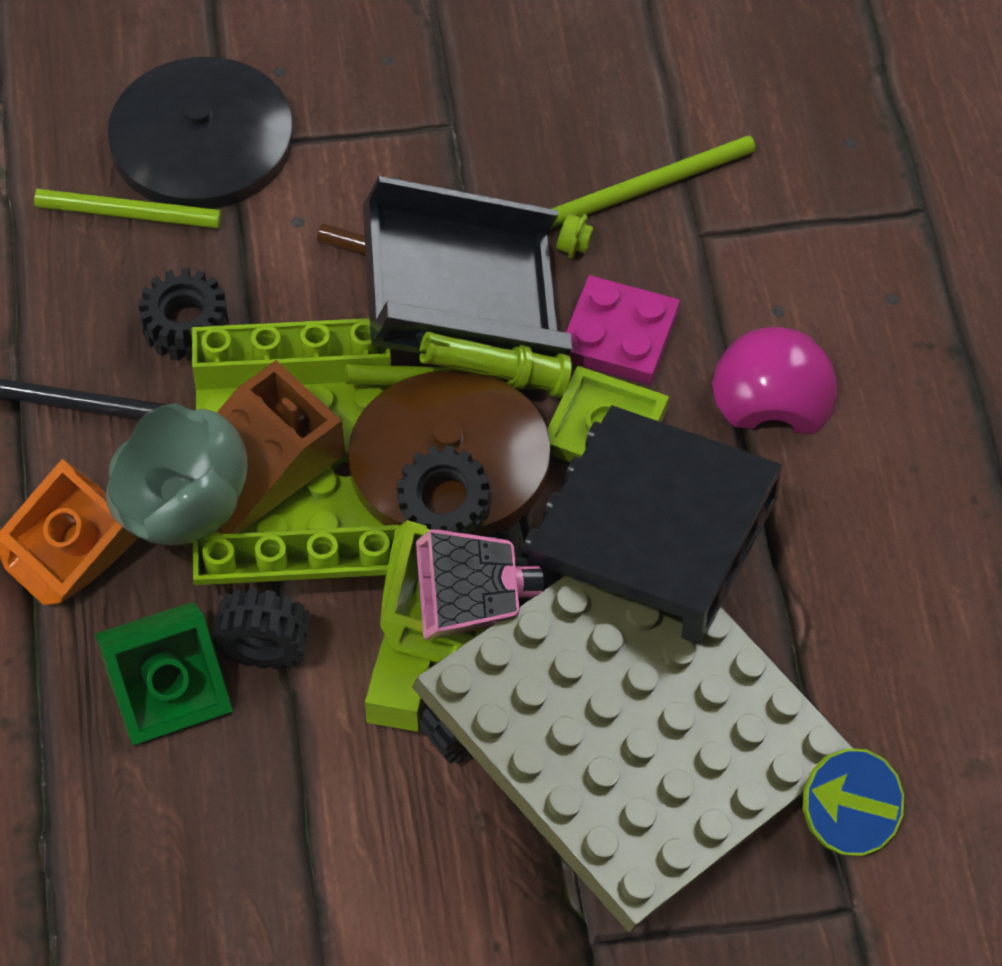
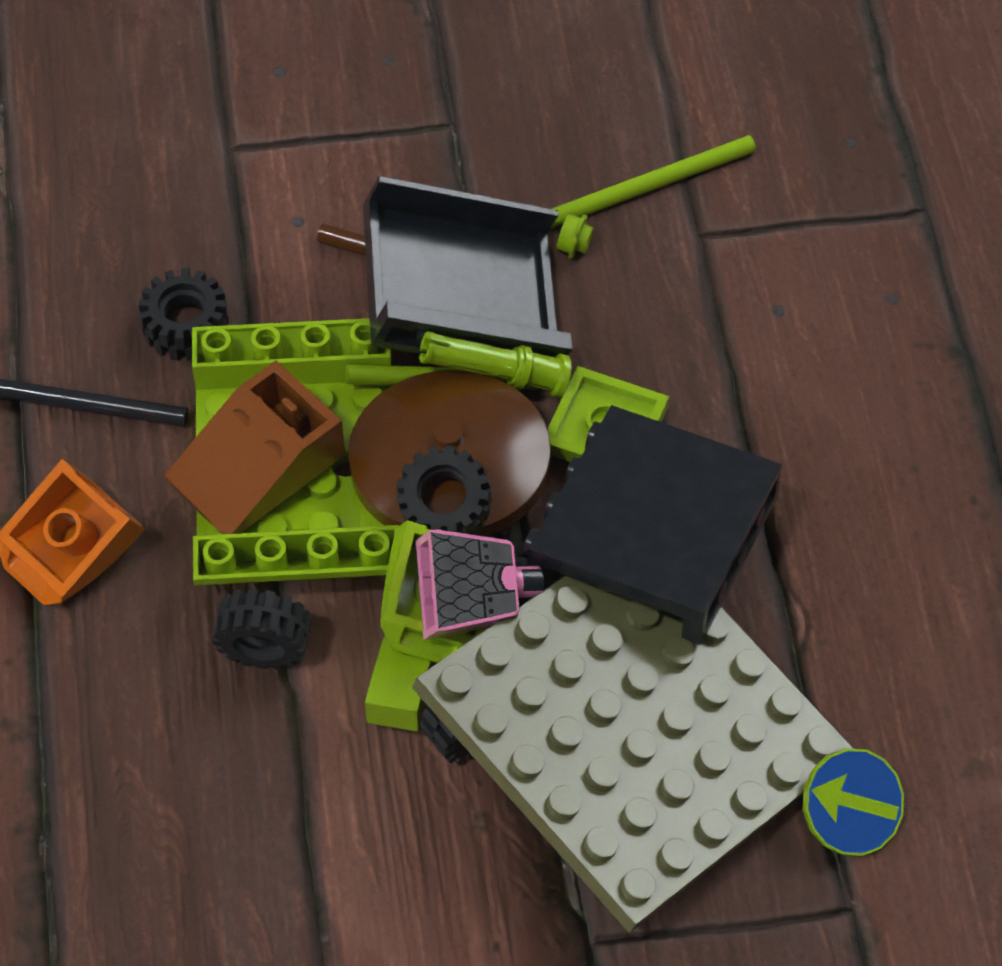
(128, 208): lime piece -> none
(163, 672): green slope -> none
(177, 475): sand green piece -> none
(200, 132): black dish -> none
(621, 329): dark pink plate -> none
(775, 377): dark pink cylinder -> none

